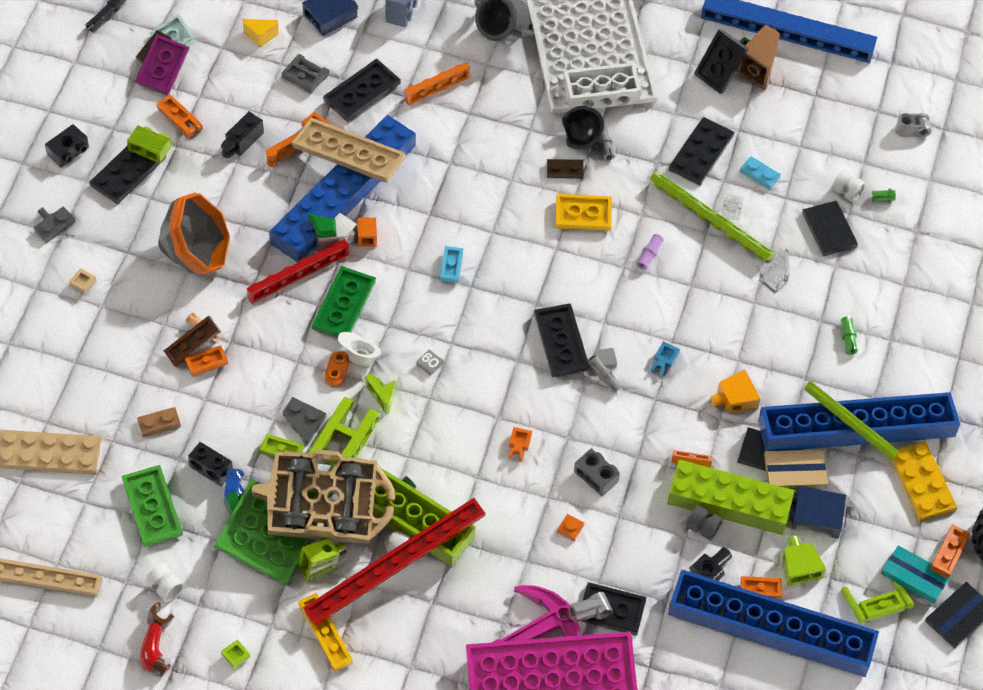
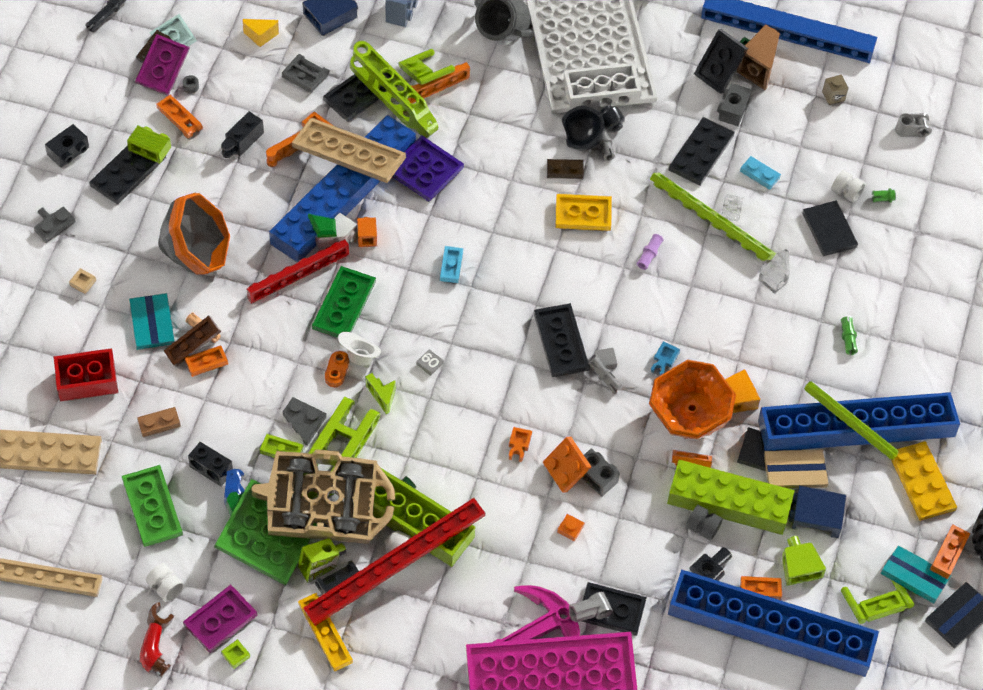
(85, 374): none -> red brick
(151, 321): none -> teal tile
(190, 80): none -> dark grey bush
(220, 618): none -> magenta plate
(336, 578): none -> black hinge
(372, 76): none -> lime piece
(419, 71): none -> lime plate
(427, 168): none -> dark purple plate
(566, 464): none -> orange plate
(612, 118): none -> black head
(692, 400): none -> orange rock
(734, 104): none -> dark grey brick
(835, 89): none -> dark tan brick

